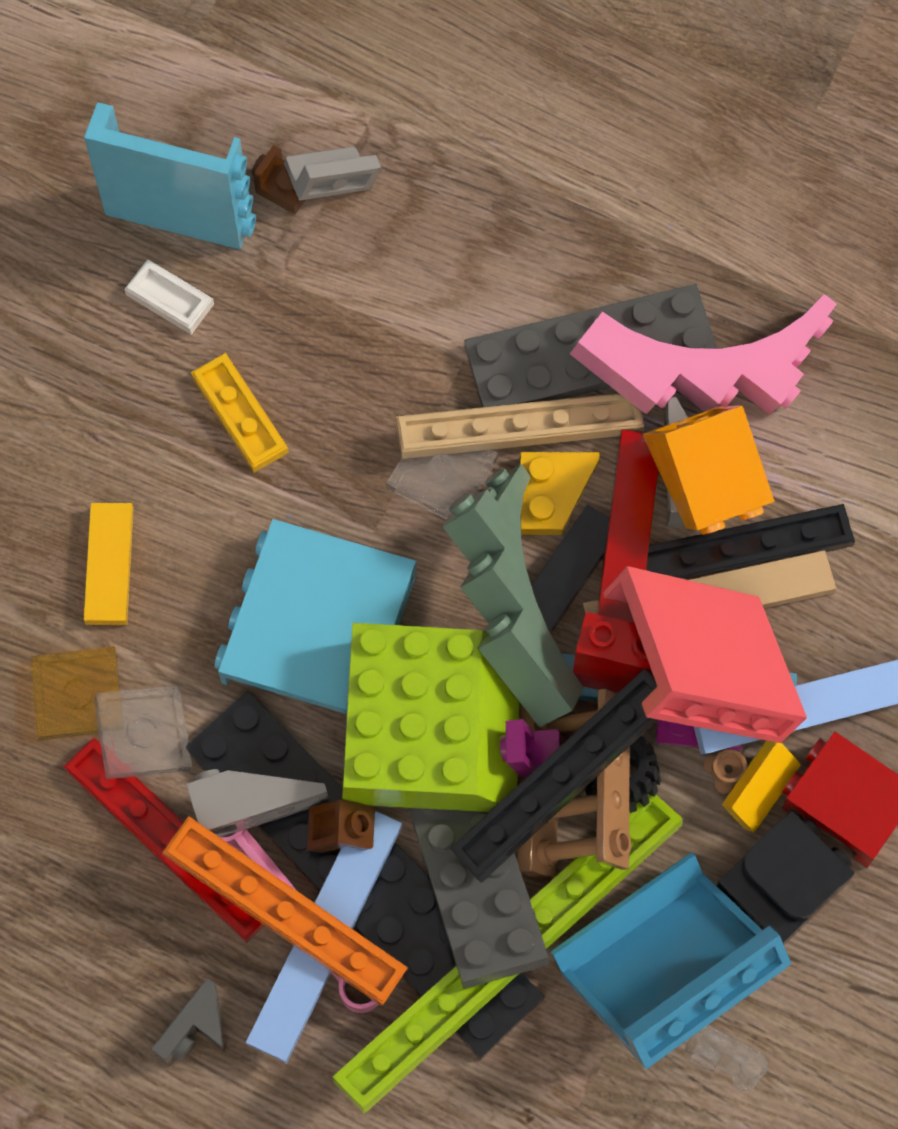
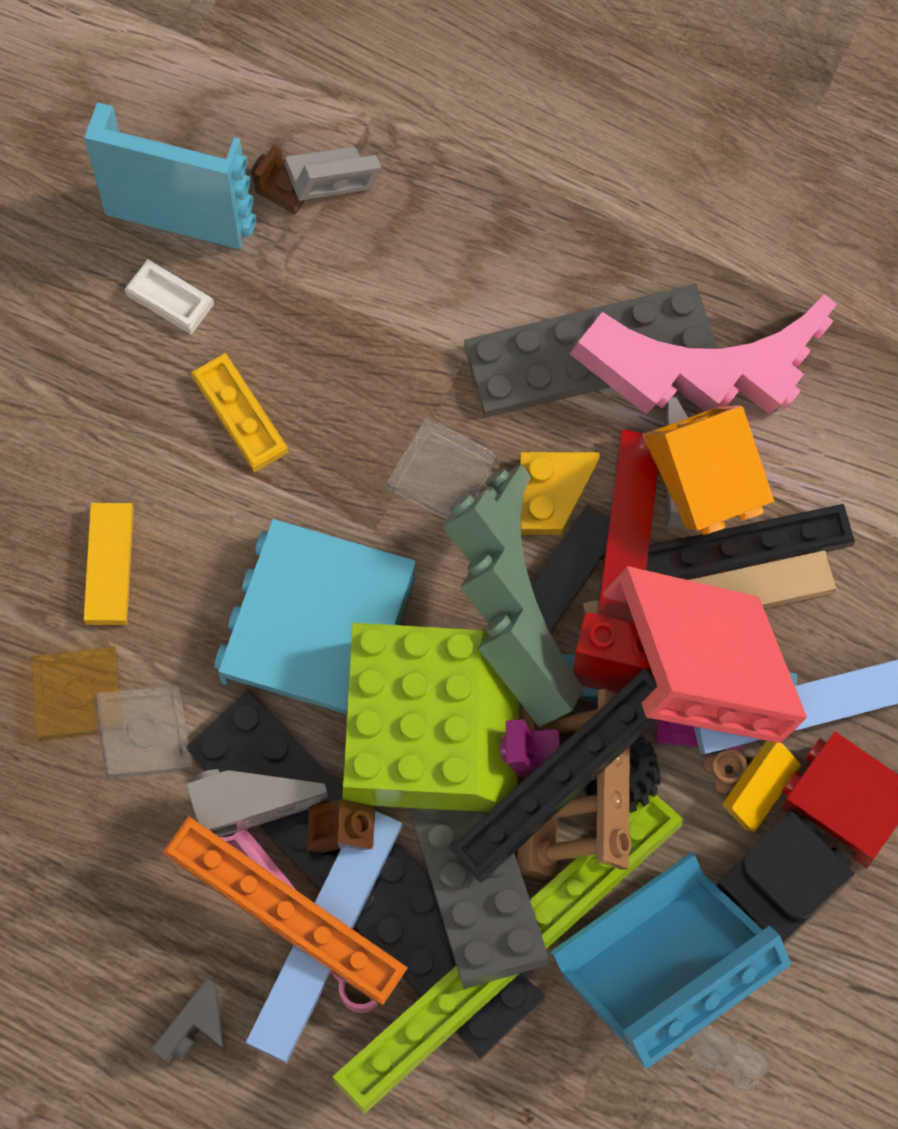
(152, 826): red tile -> none
(516, 425): tan tile -> none

